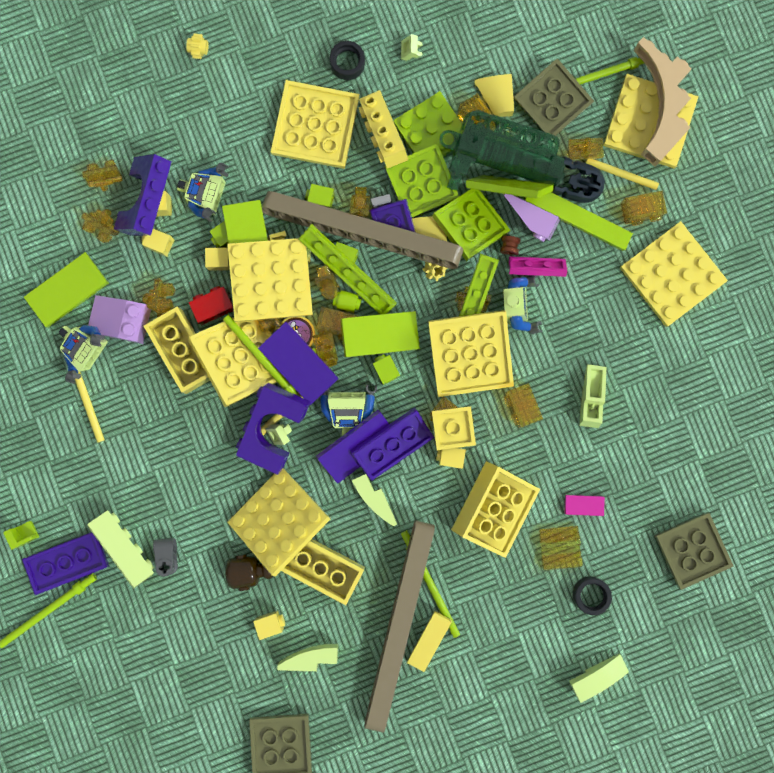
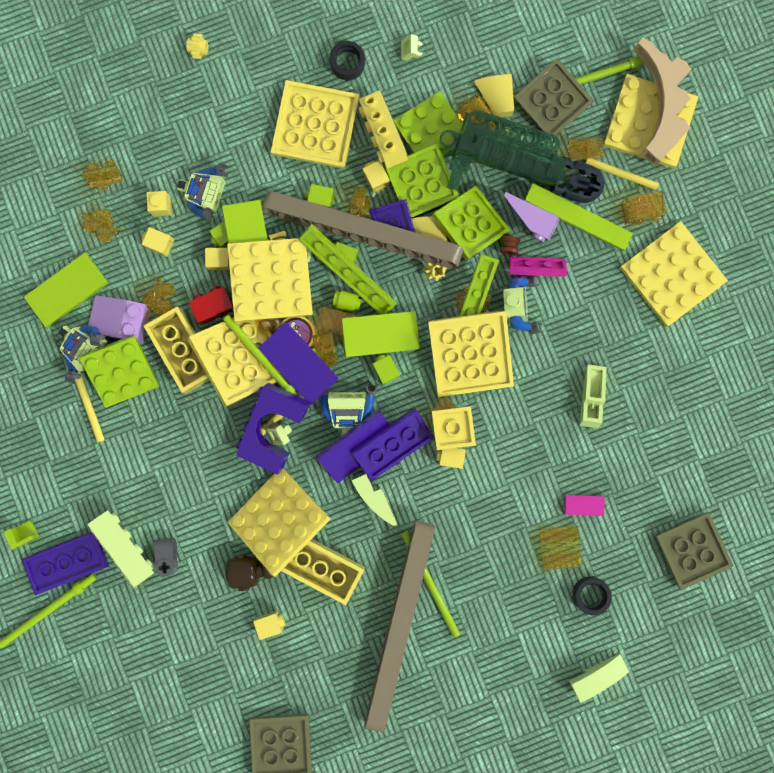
(119, 371): none -> lime plate
(141, 217): dark purple arch -> none
(310, 657): yellowish green slope -> none
(327, 282): clear yellow hips -> none
(376, 176): none -> light yellow brick
(380, 201): light grey tile -> none
(429, 641): light yellow tile -> none
(495, 509): light yellow slope -> none
(509, 186): lime tile -> none
(523, 405): clear yellow brick -> none

